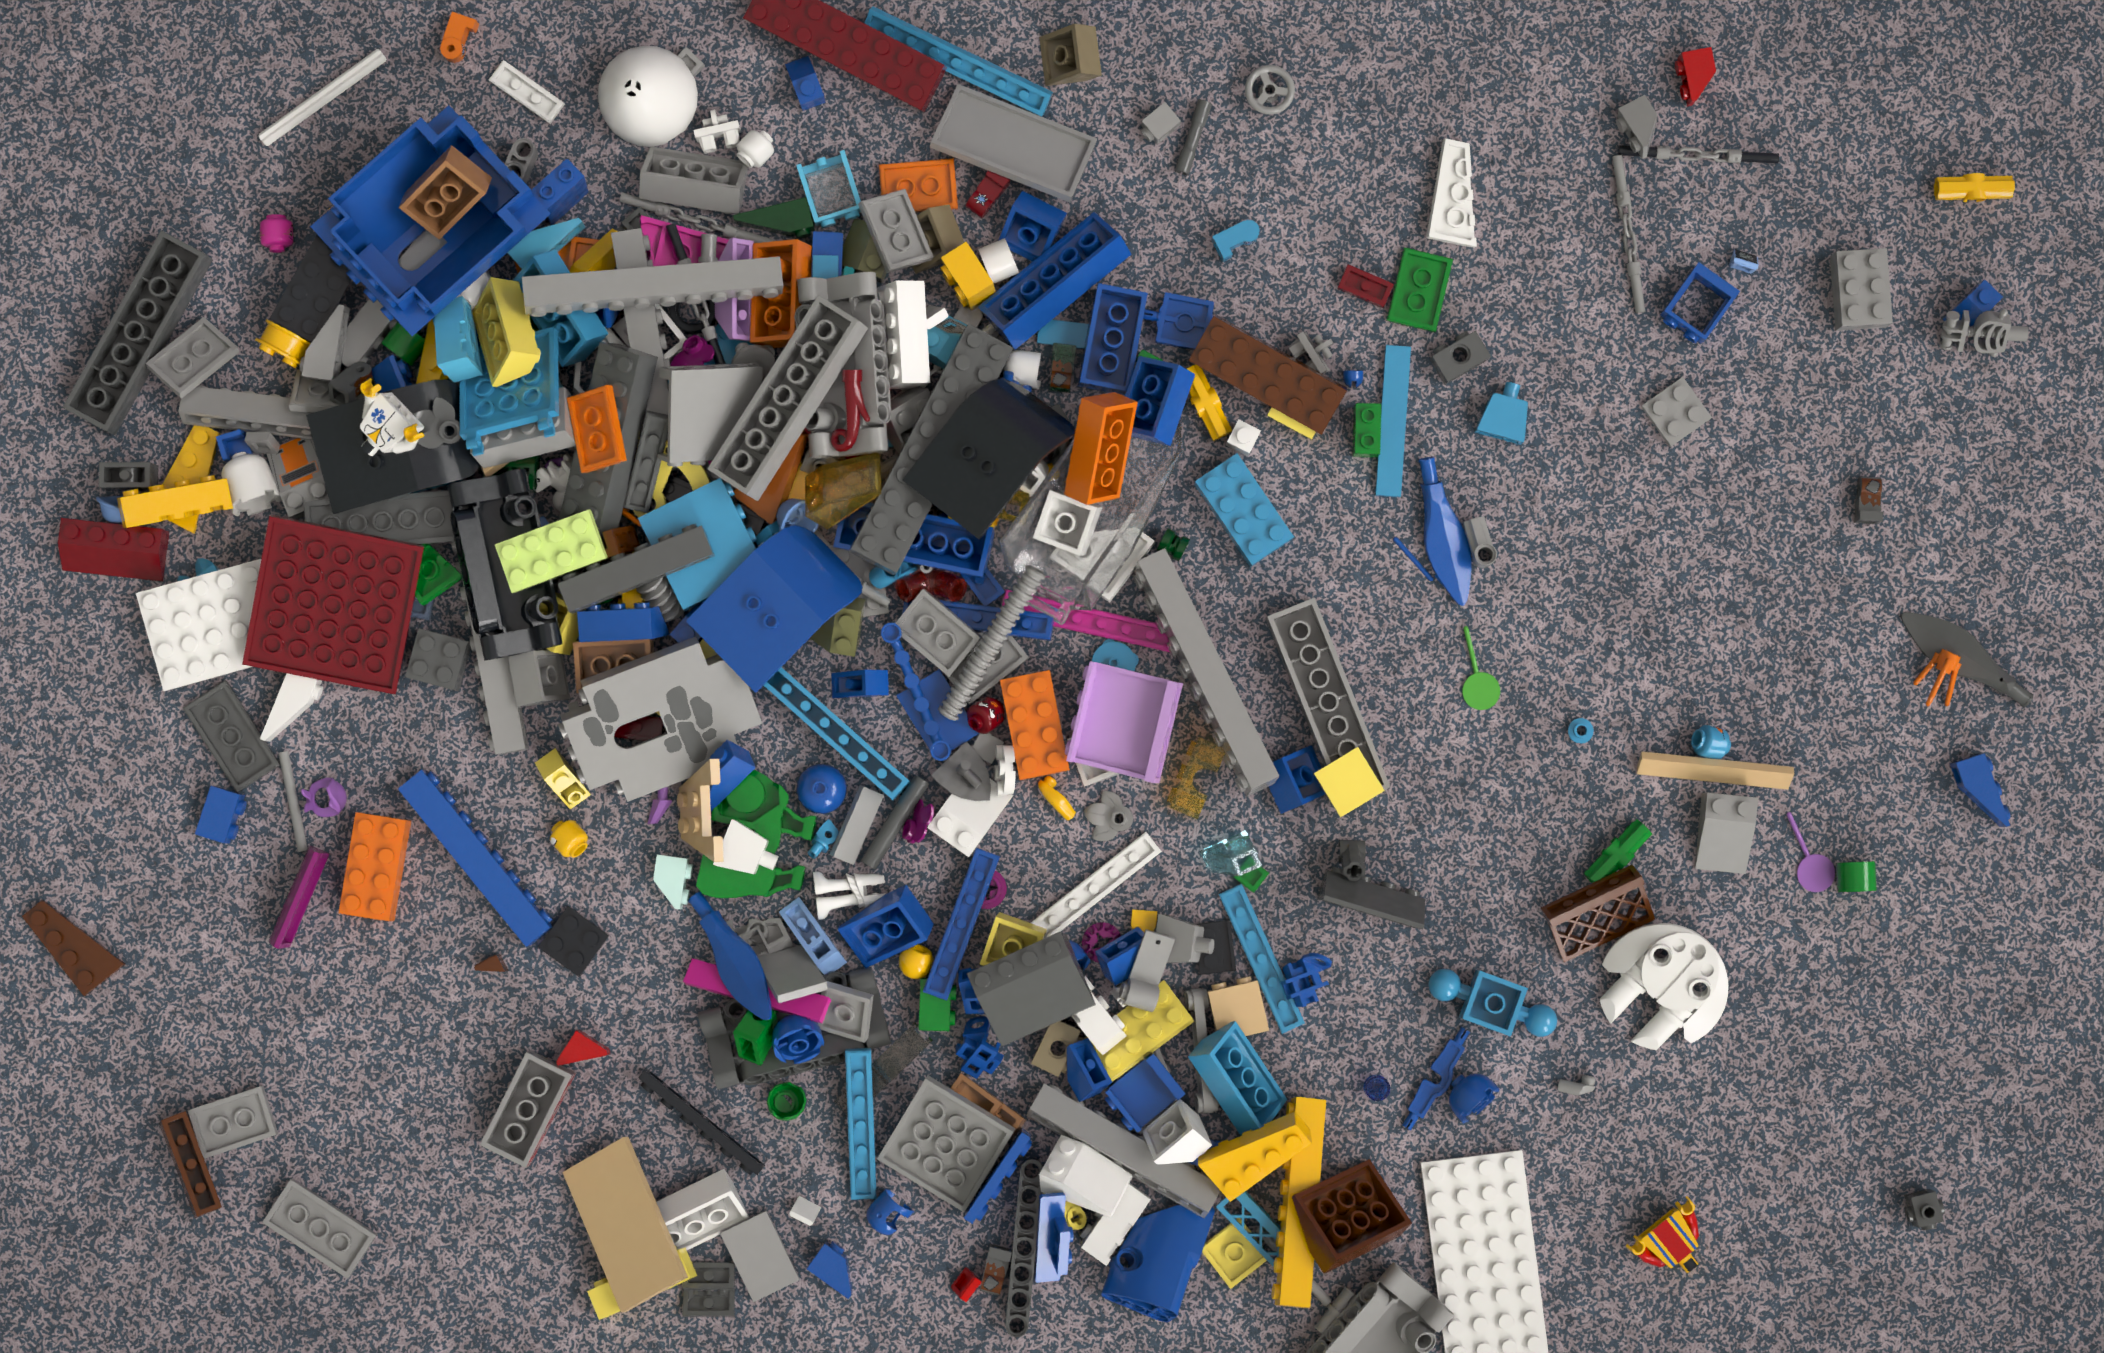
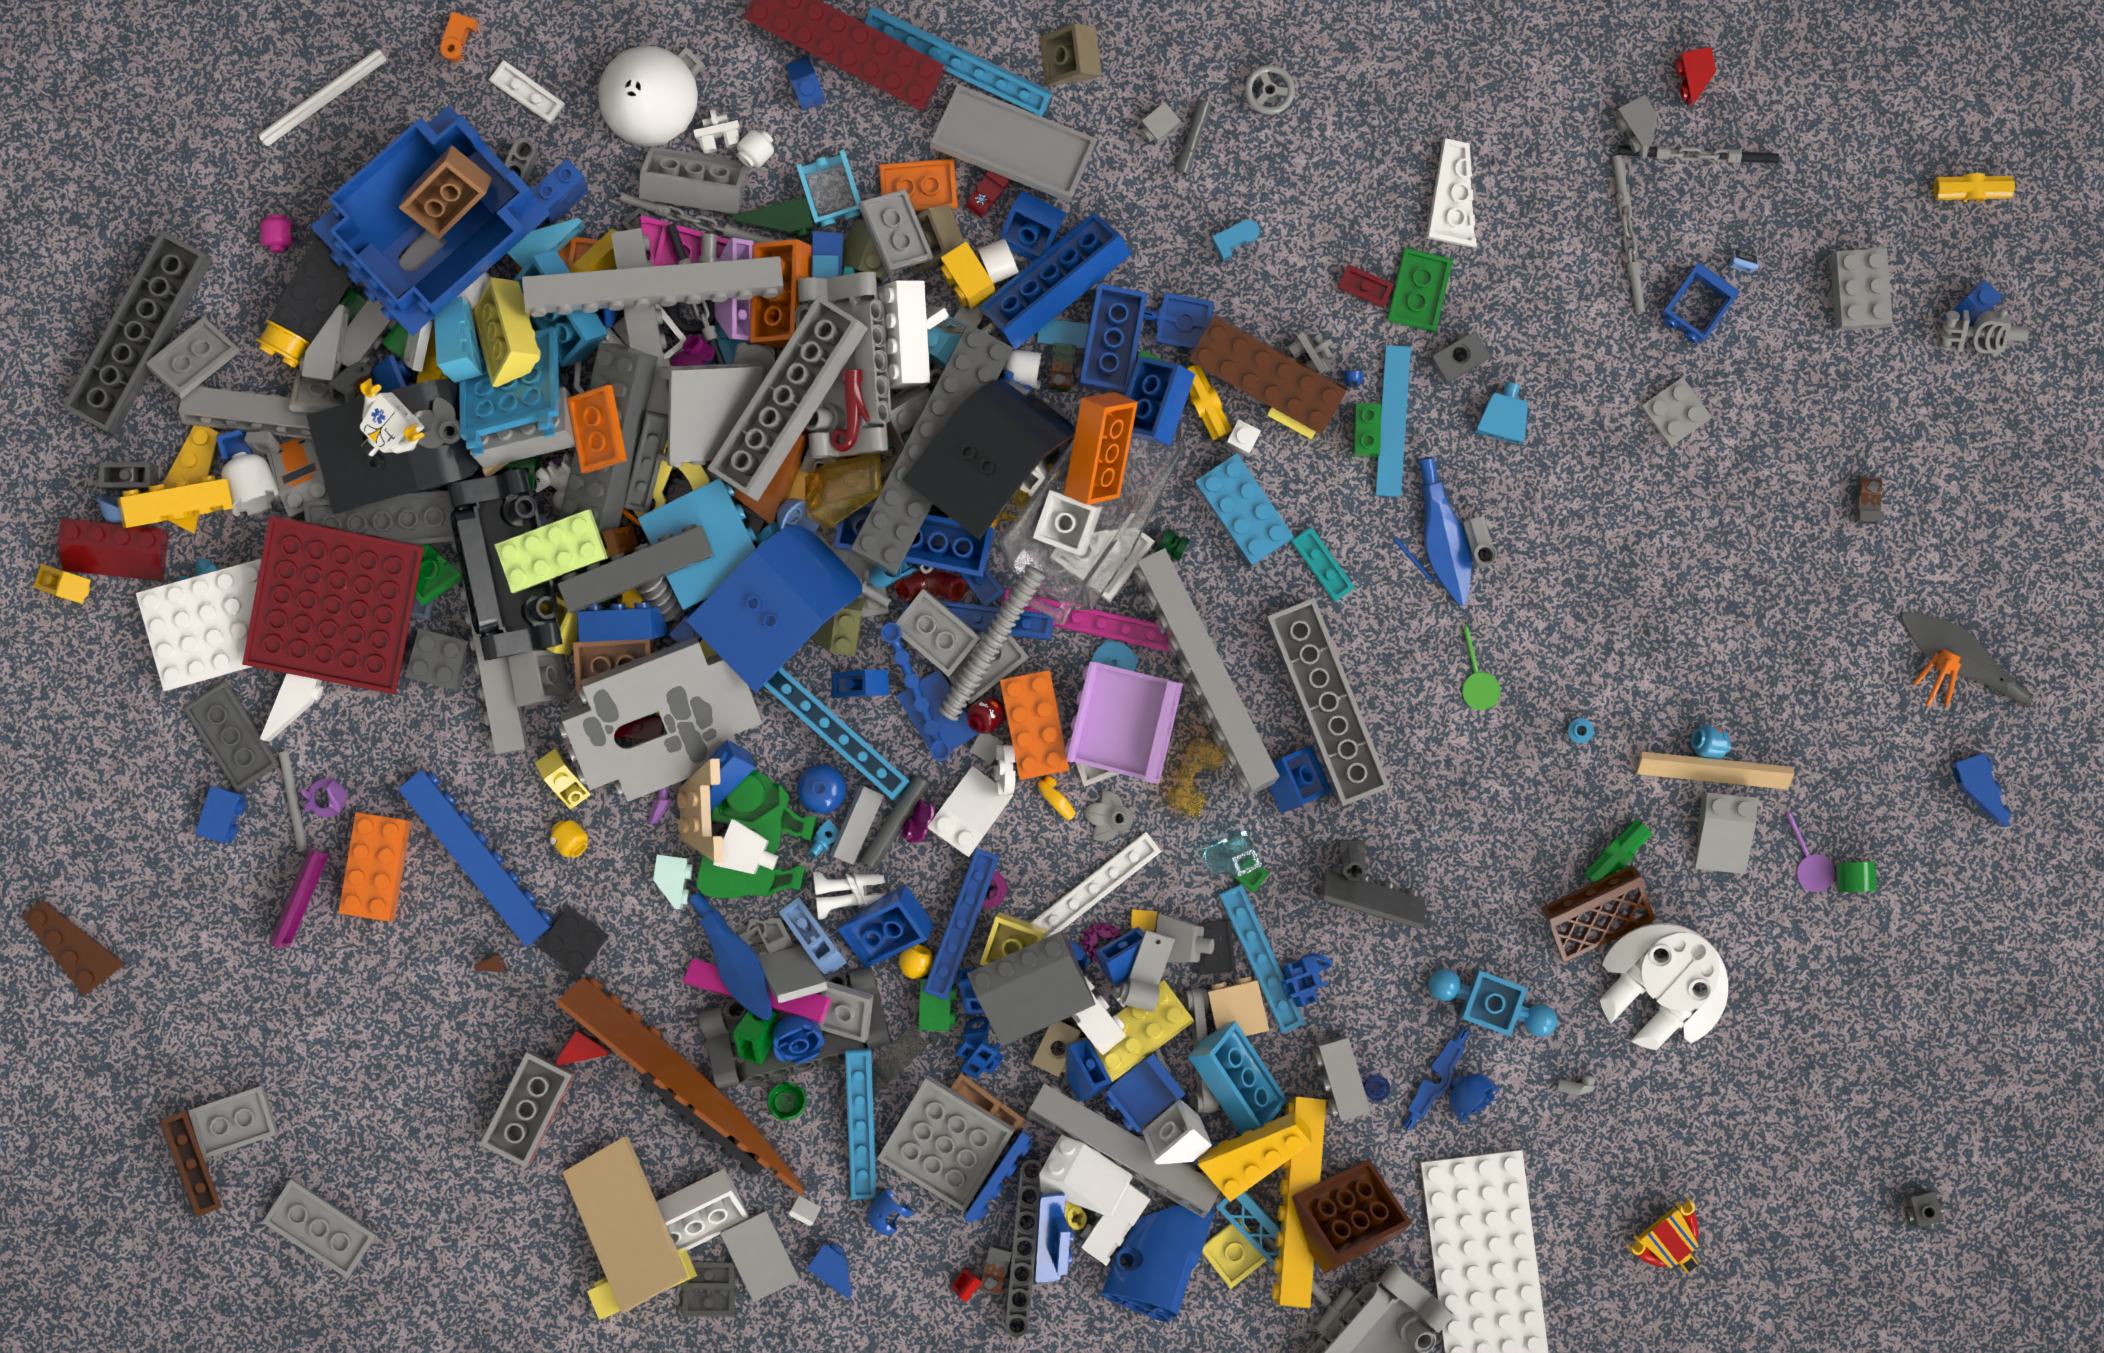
(62, 584): none -> yellow slope
(353, 302): none -> green tile
(416, 348): none -> white plate
(650, 1053): none -> dark orange wedge
(965, 775): flat silver shield -> none
(1322, 564): none -> teal tile
(1341, 1078): none -> light grey brick
(1349, 782): light yellow tile -> none

